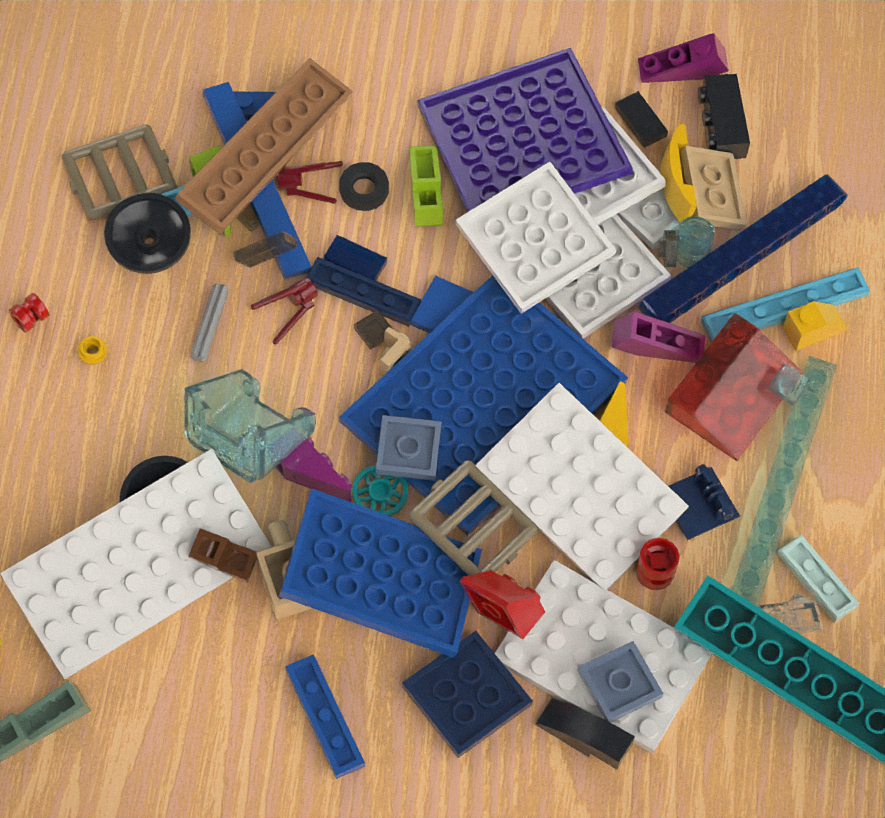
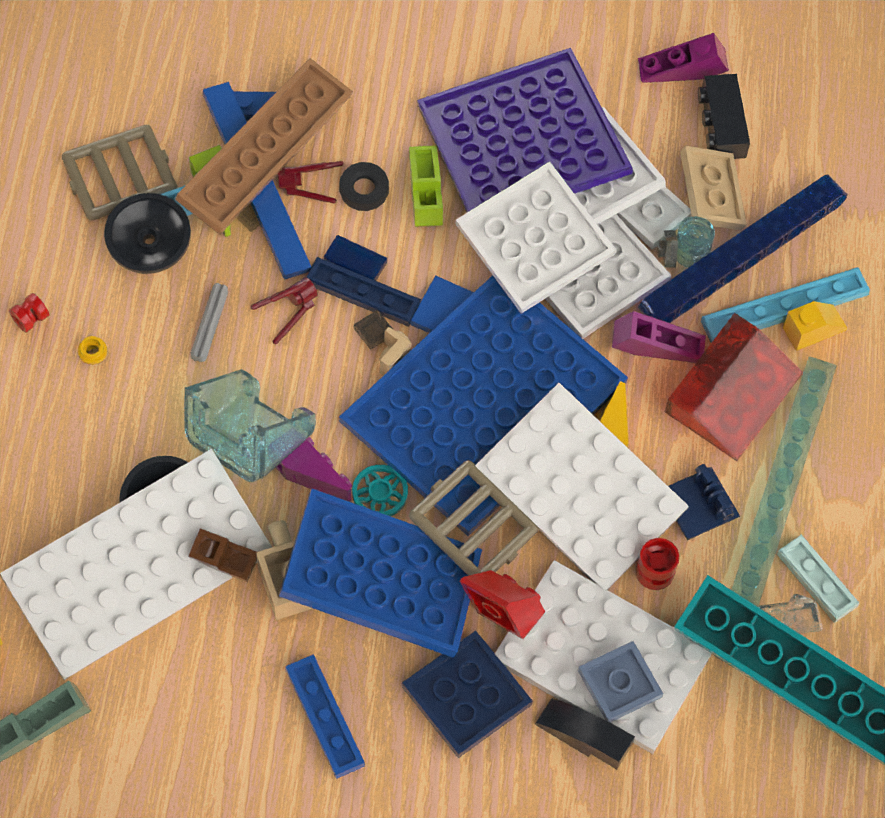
(265, 249): clear smoke tile -> none
(408, 447): sand blue plate -> none
(641, 119): black tile -> none
(678, 195): yellow slope -> none
(788, 384): clear light blue plate -> none

